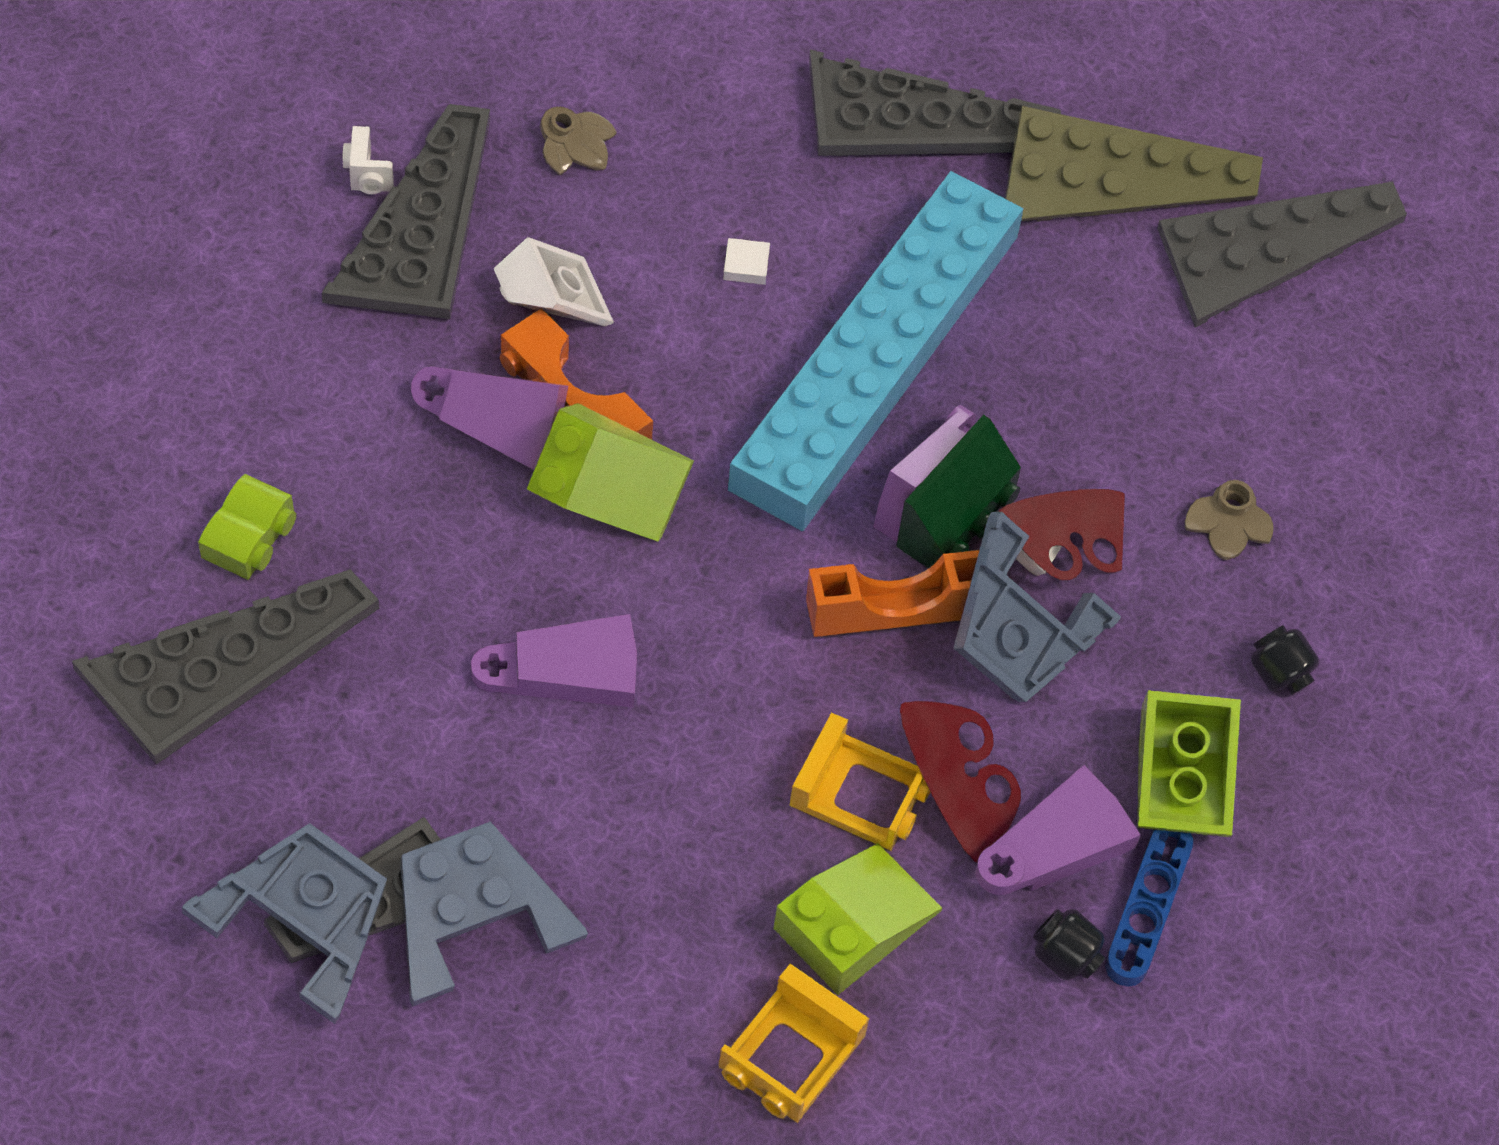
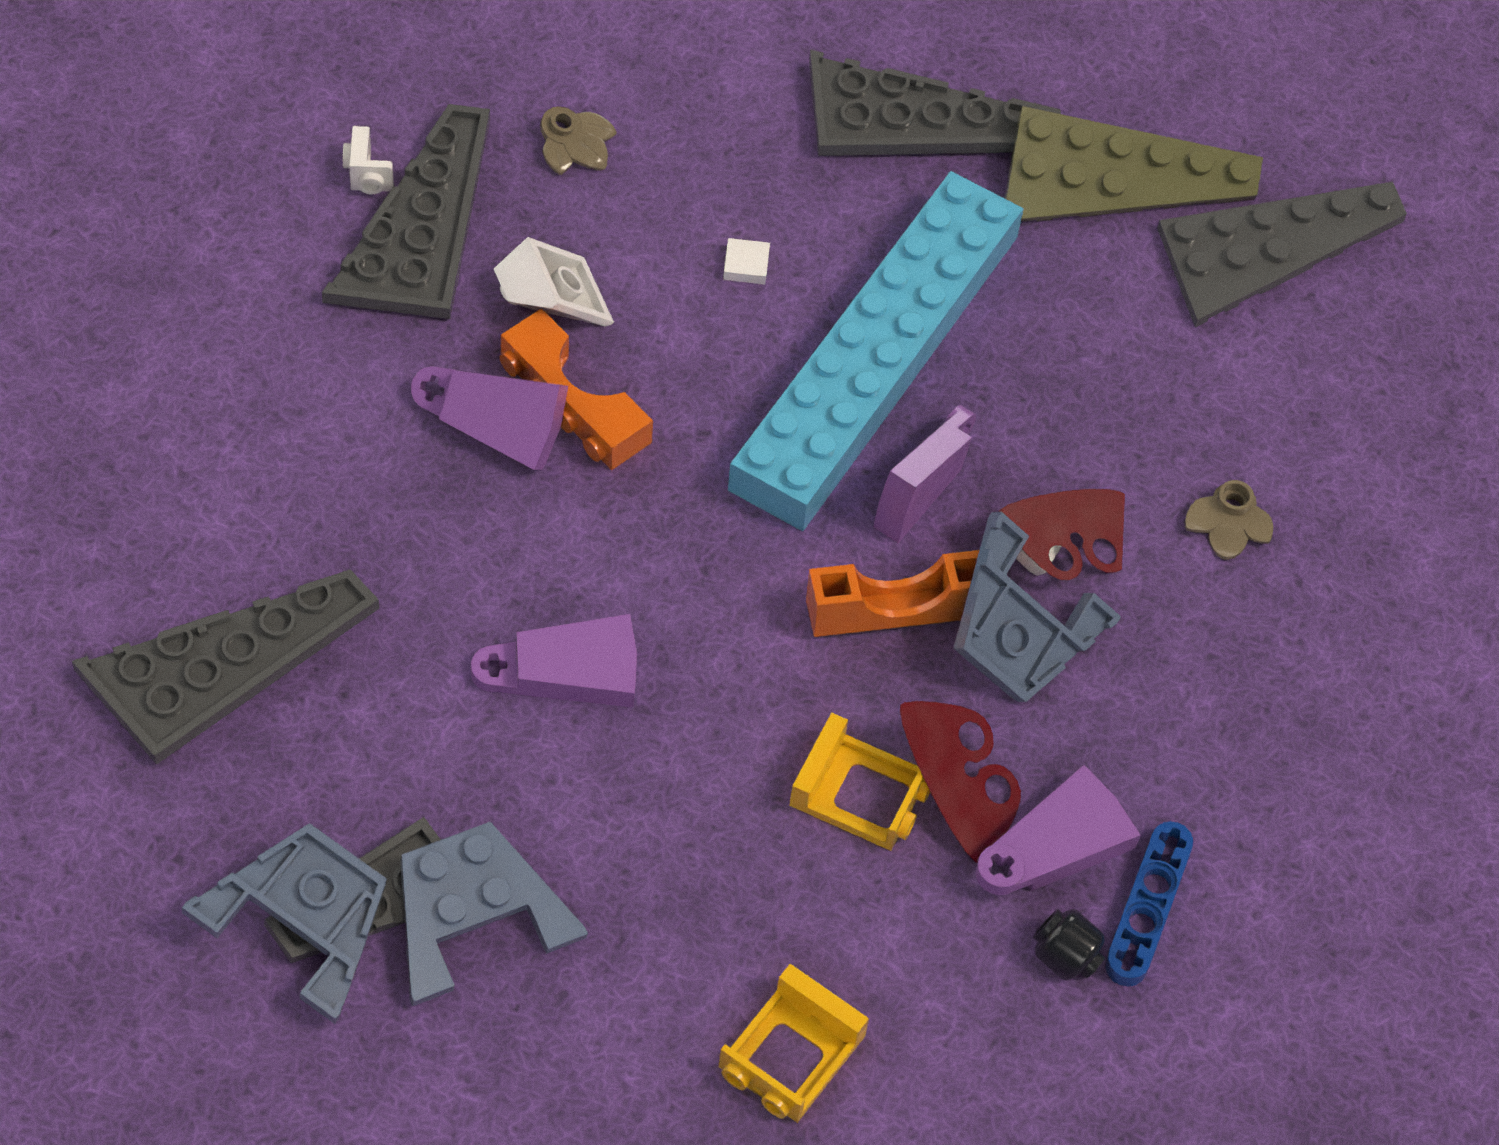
(247, 526): lime brick -> none
(609, 472): lime slope -> none
(853, 916): lime slope -> none
(959, 495): dark green slope -> none
(1187, 763): lime slope -> none
(1285, 660): black head -> none

